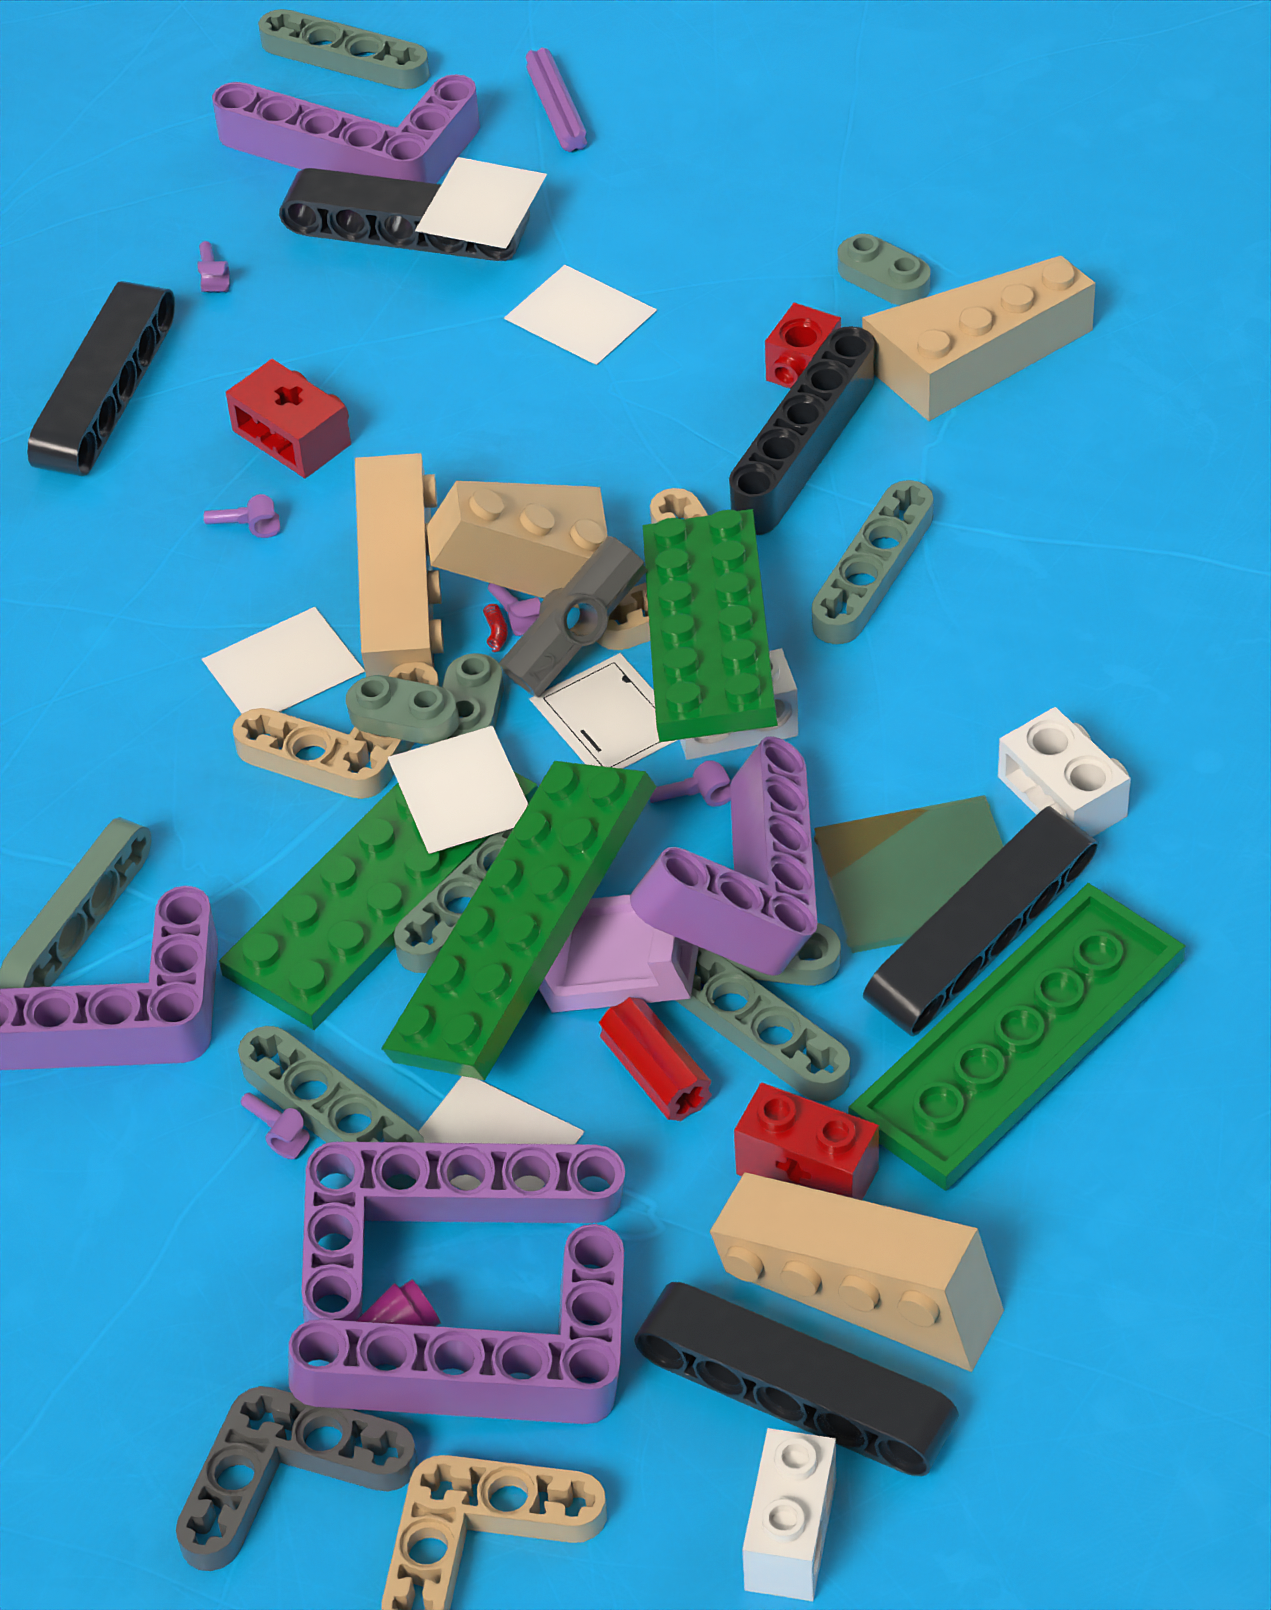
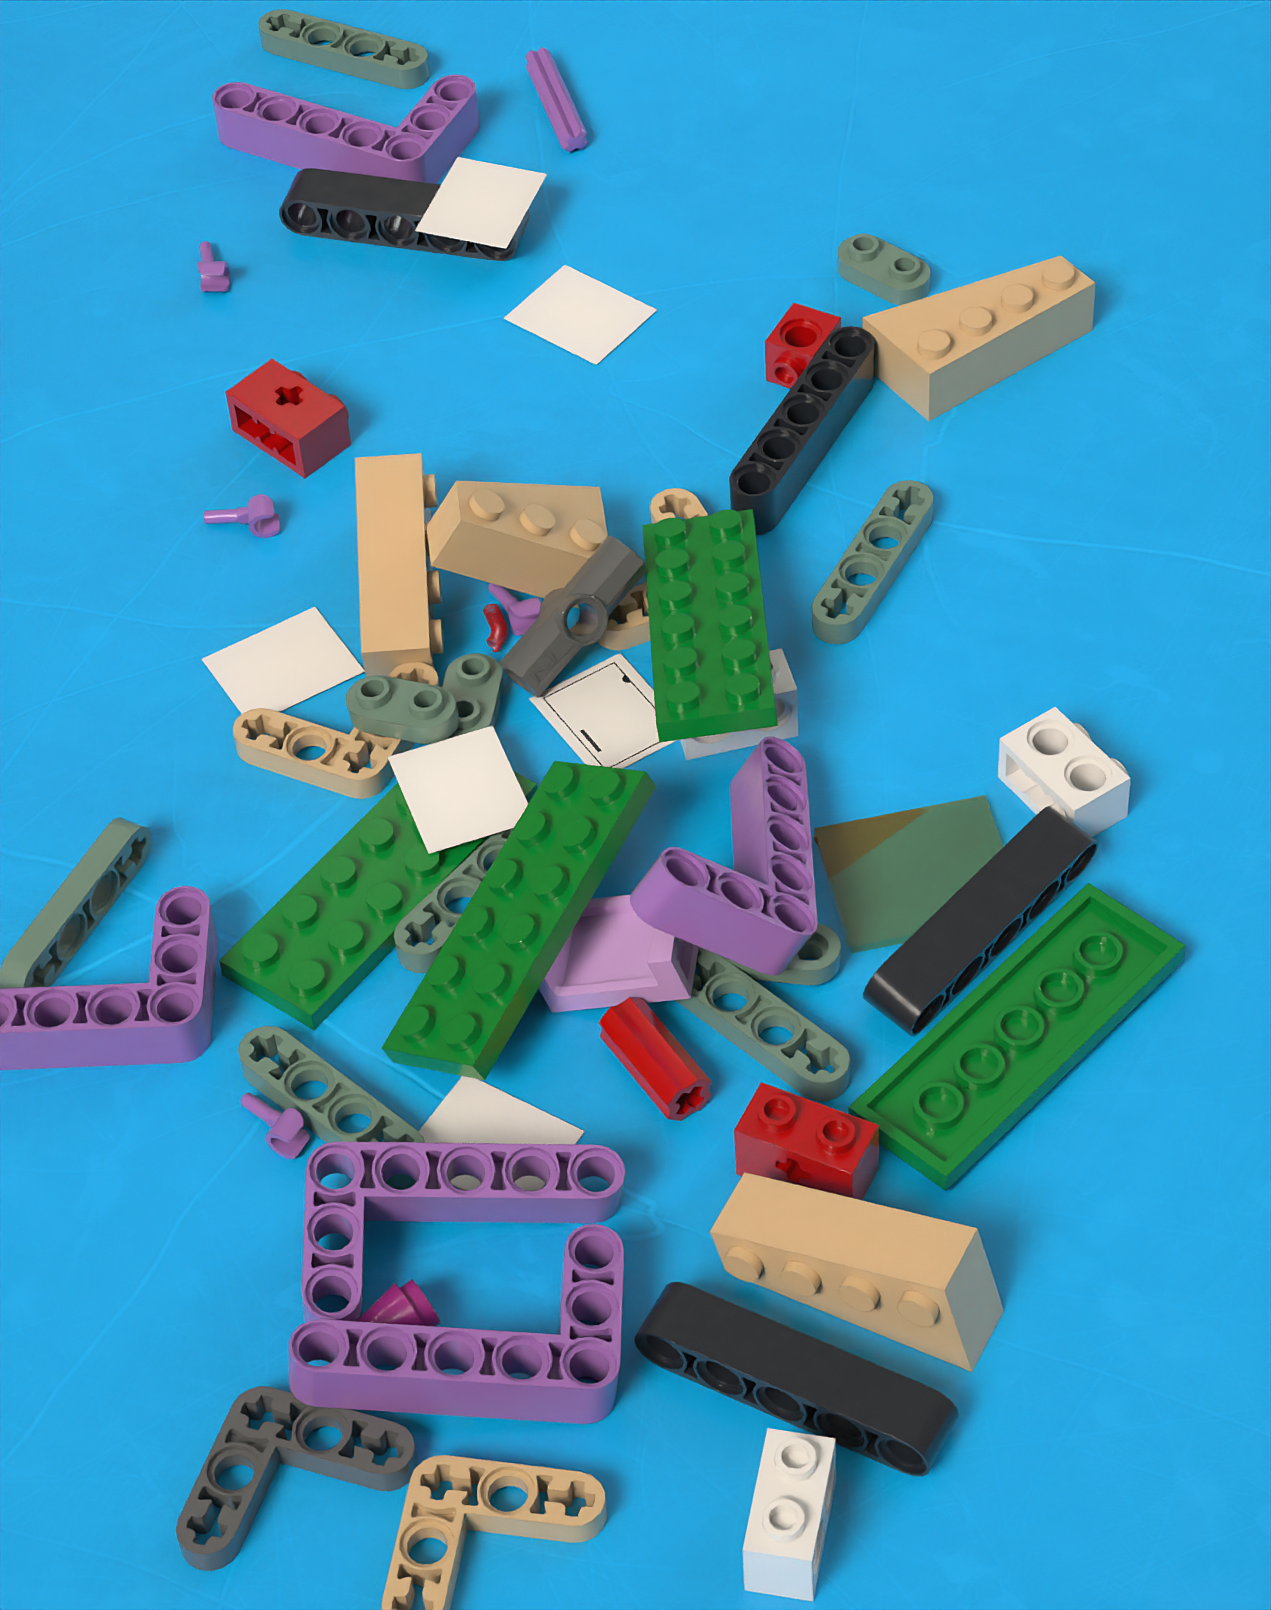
(101, 379): black beam -> none
(708, 779): medium lavender hand -> none

